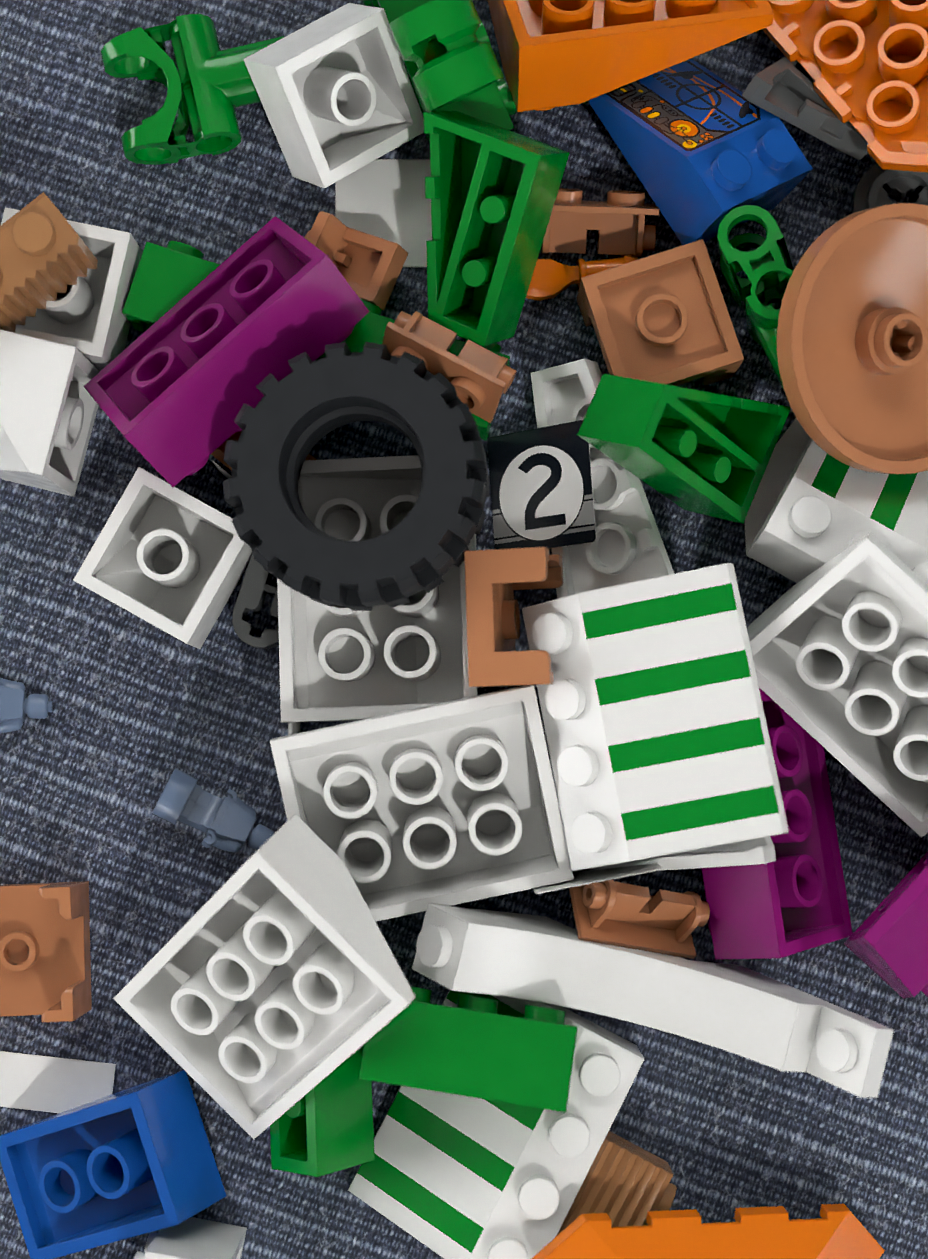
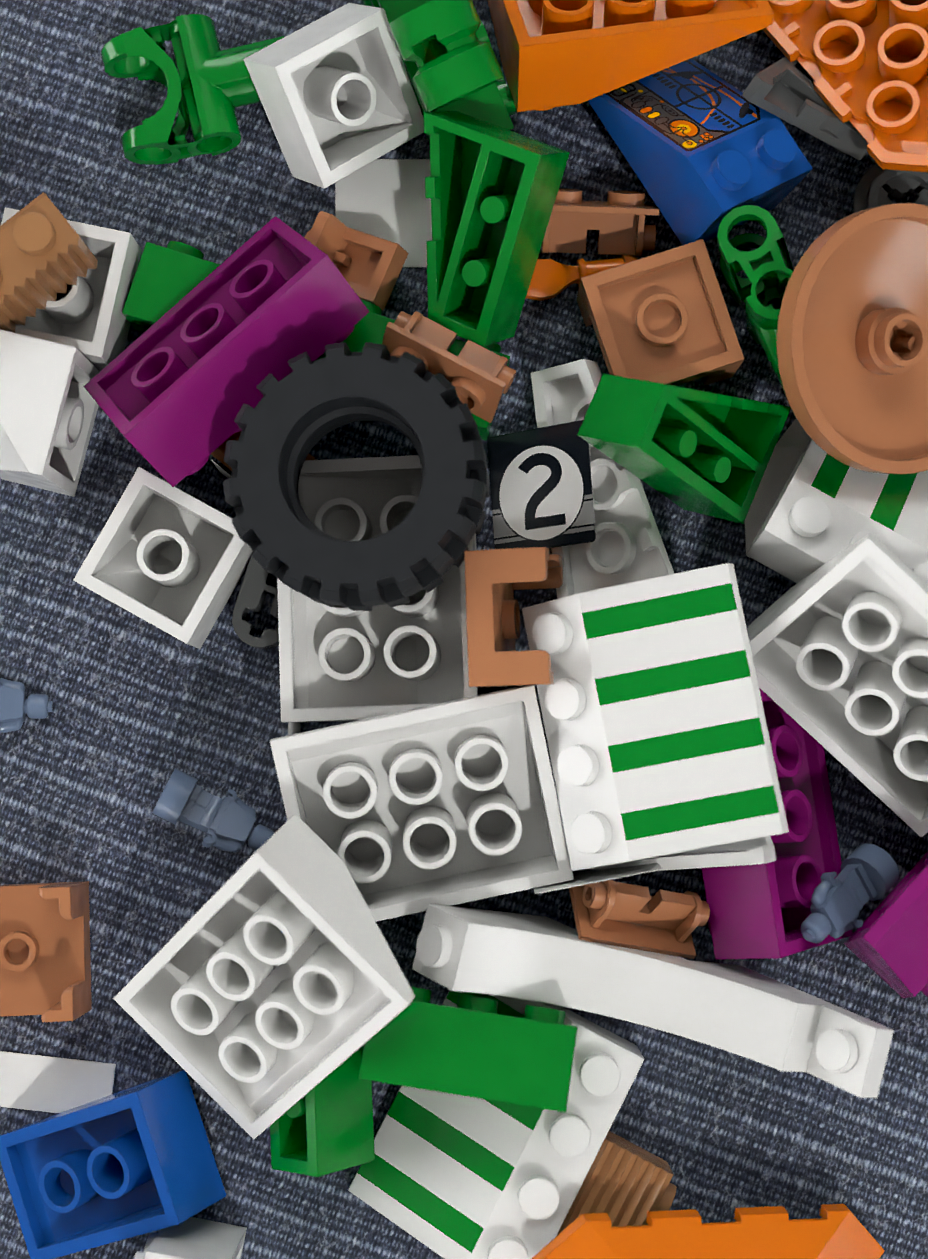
(837, 901): none -> sand blue piece

